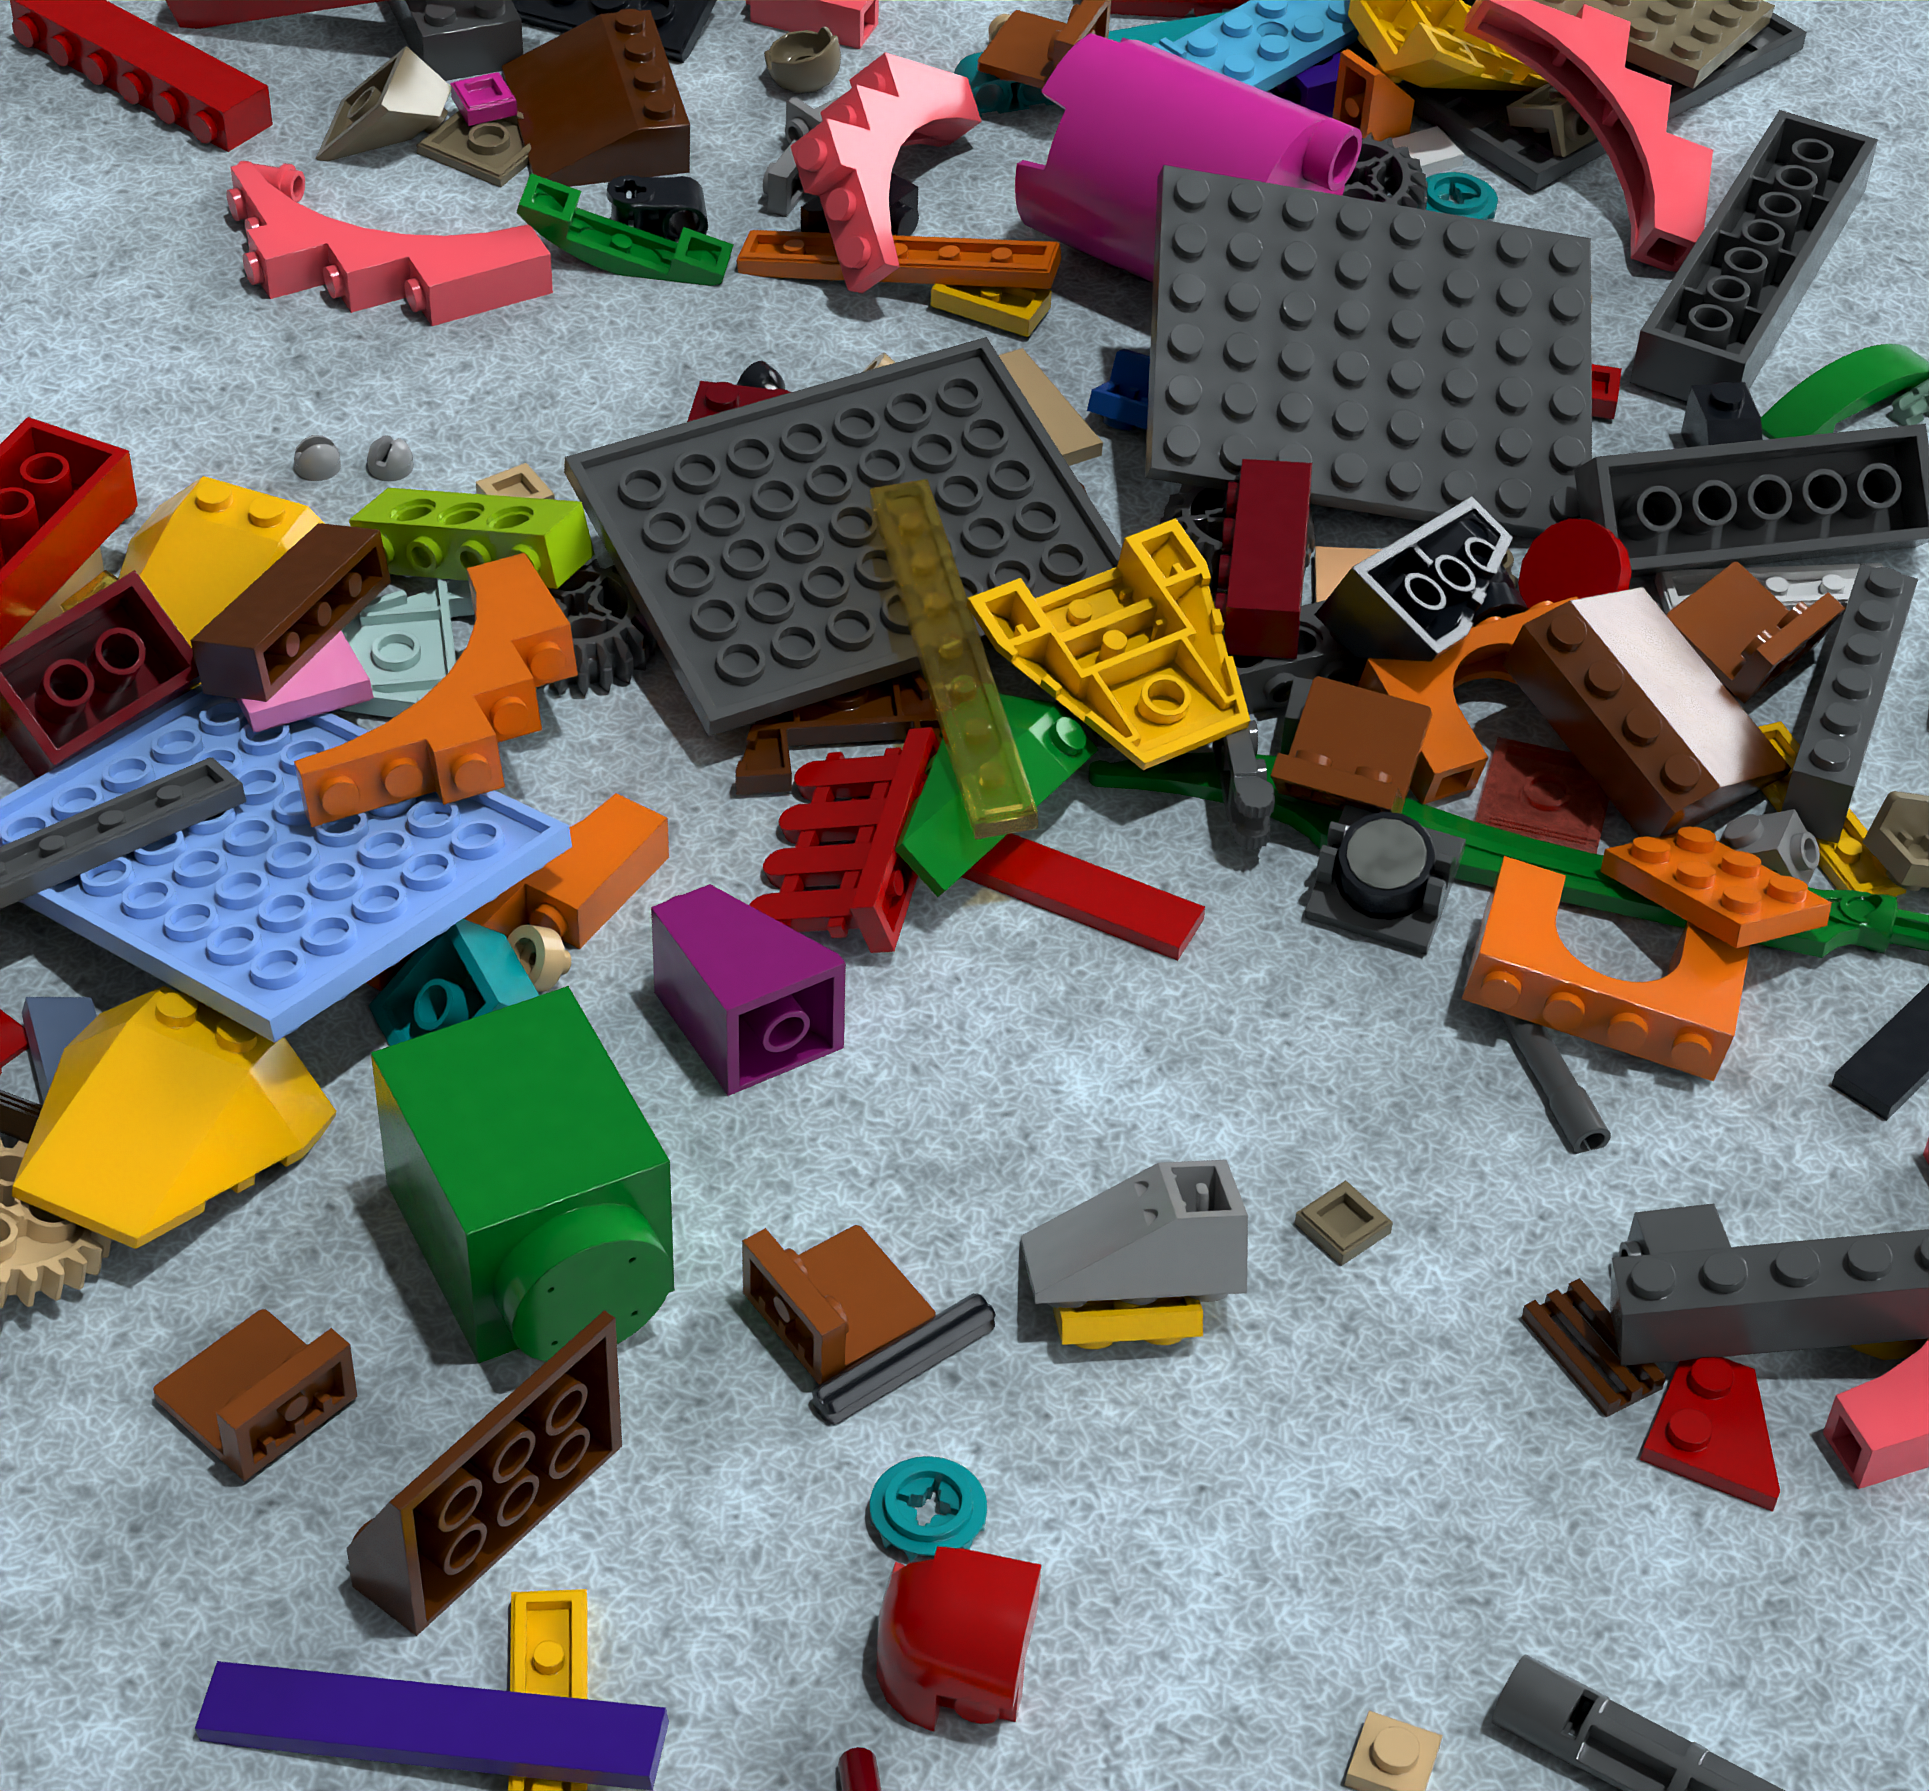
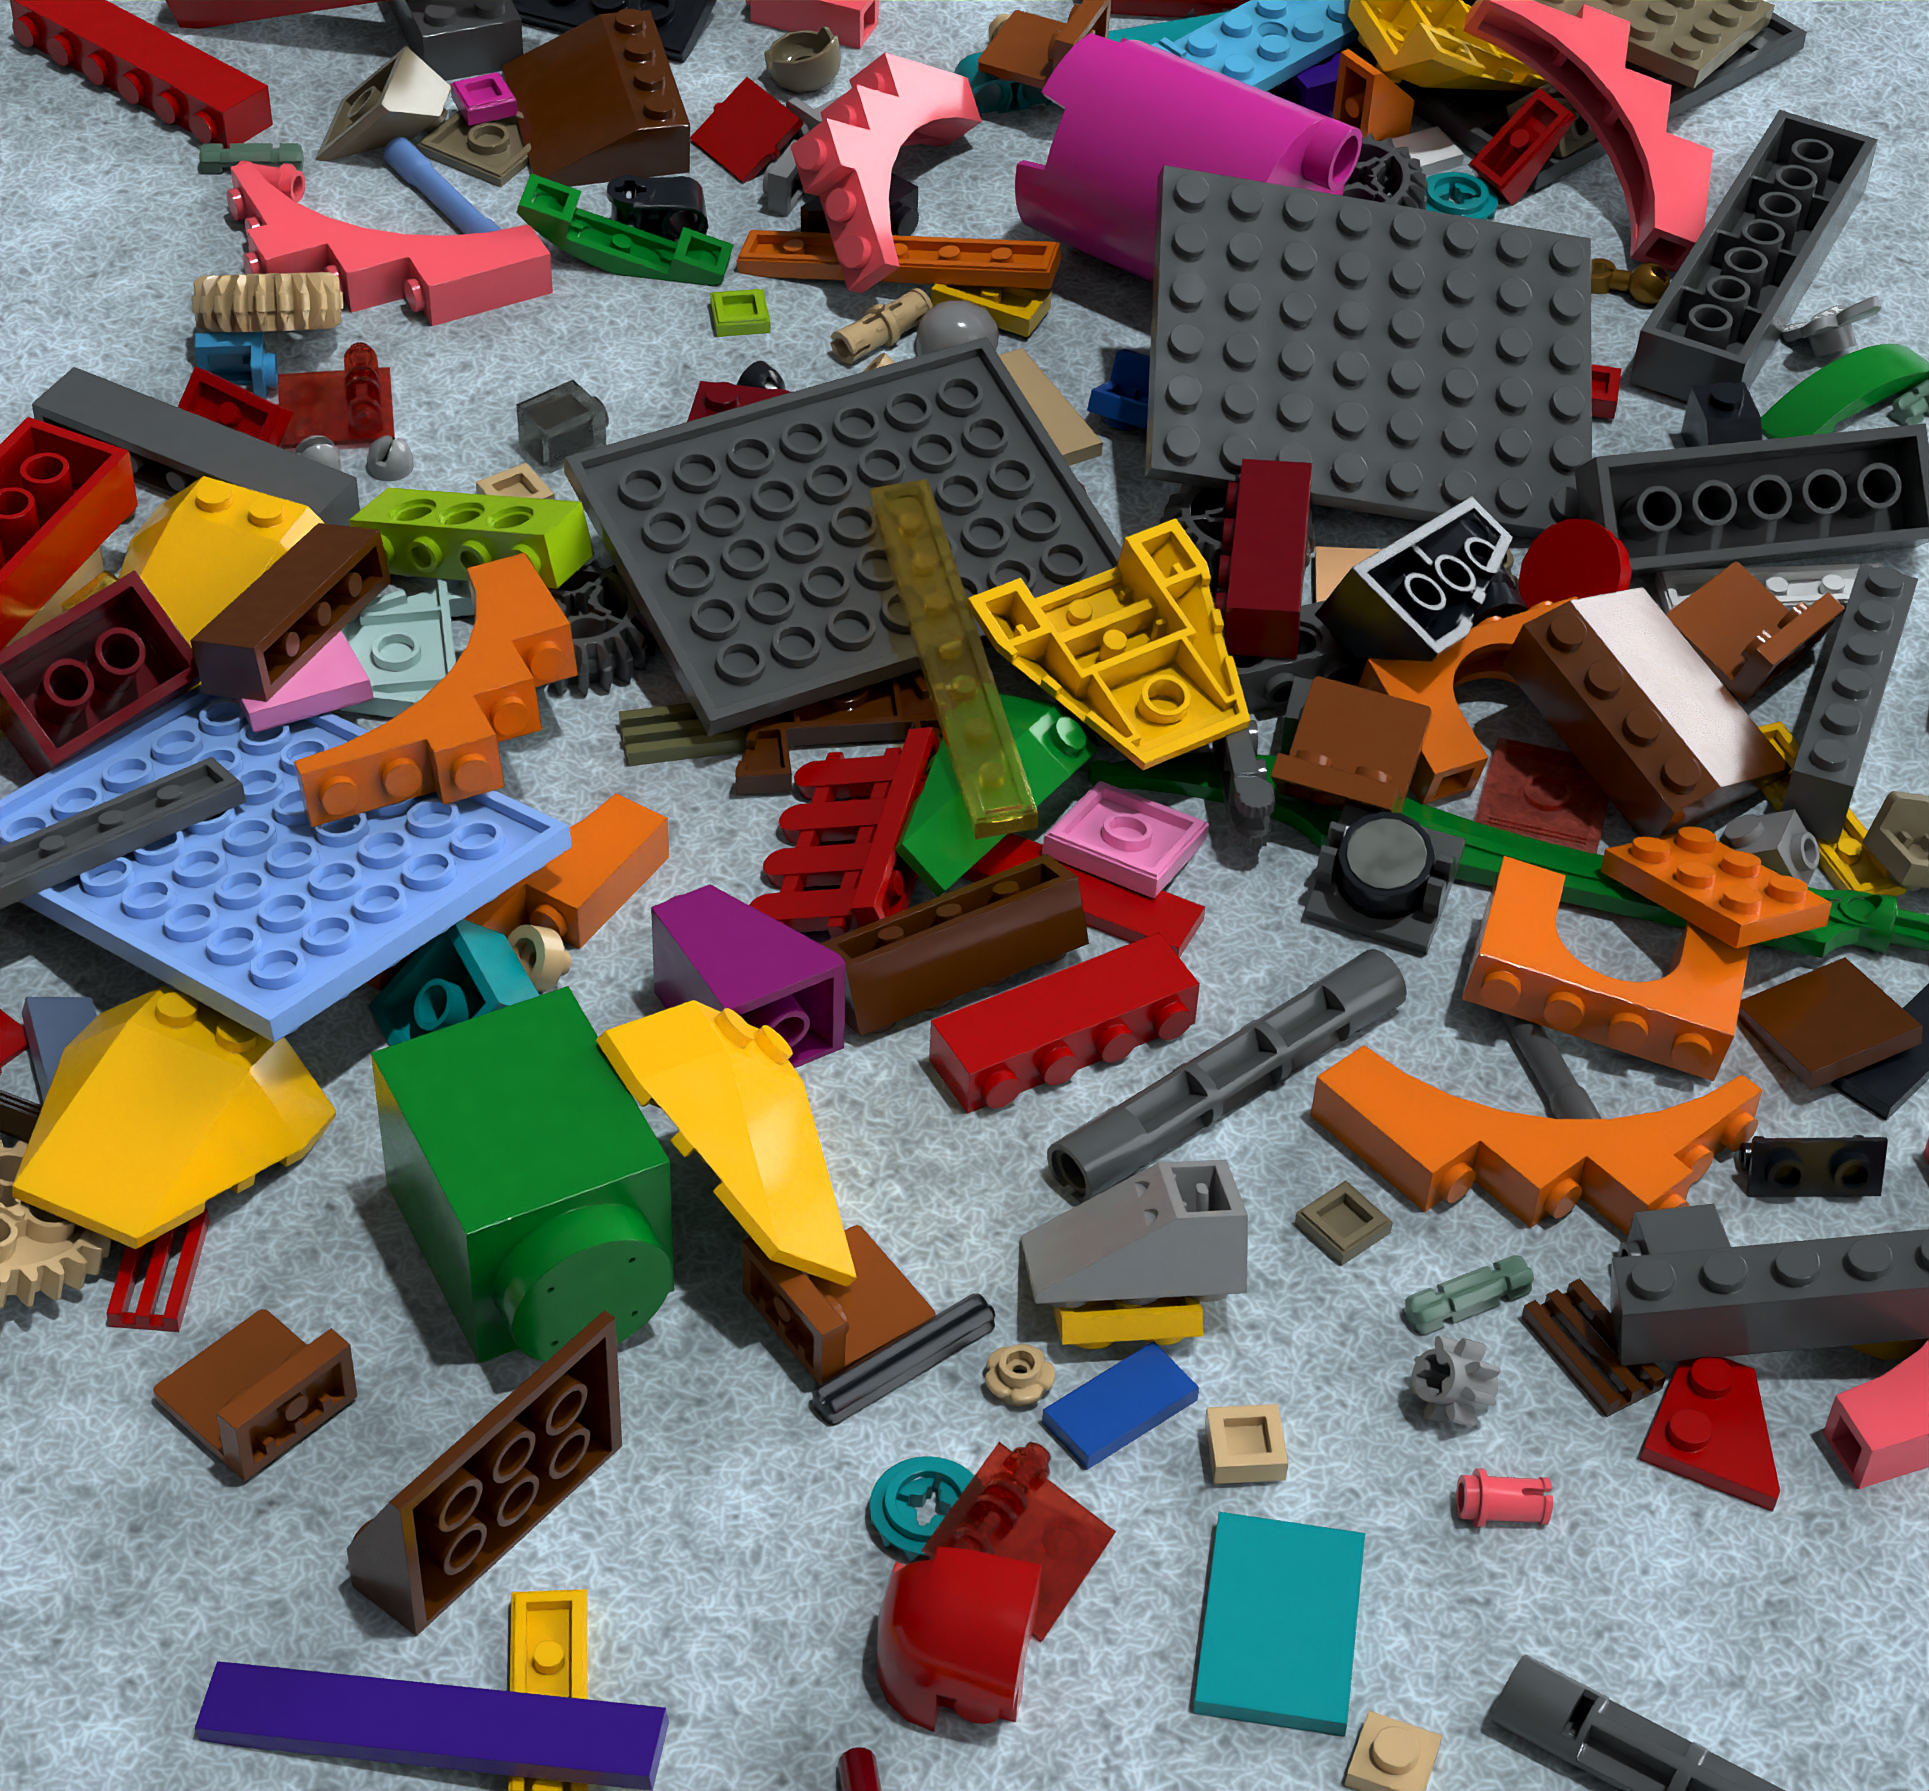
(178, 447): none -> dark grey brick
(181, 1287): none -> red tile
(215, 159): none -> sand green axle
(234, 407): none -> red plate
(238, 358): none -> dark azure bracket
(267, 302): none -> tan gear
(339, 404): none -> clear red hinge
(420, 173): none -> medium blue piece
(561, 424): none -> clear smoke brick
(673, 735): none -> olive tile
(739, 312): none -> lime tile
(746, 1120): none -> yellow wedge
(747, 130): none -> red piece
(880, 326): none -> tan pin
(954, 324): none -> light grey hair
(959, 943): none -> reddish brown brick
(1018, 1388): none -> tan plate
(1025, 1517): none -> clear red hinge
(1063, 1023): none -> red brick
(1120, 1405): none -> blue tile
(1125, 839): none -> bright pink tile
(1226, 1075): none -> dark grey piece
(1246, 1444): none -> tan plate
(1280, 1624): none -> teal tile
(1455, 1380): none -> light grey gear
(1468, 1294): none -> sand green axle
(1503, 1499): none -> coral pin
(1522, 146): none -> red slope
(1531, 1164): none -> orange arch
(1644, 283): none -> pearl gold arm
(1814, 1166): none -> black hinge
(1829, 1023): none -> reddish brown tile
(1832, 328): none -> light grey animal

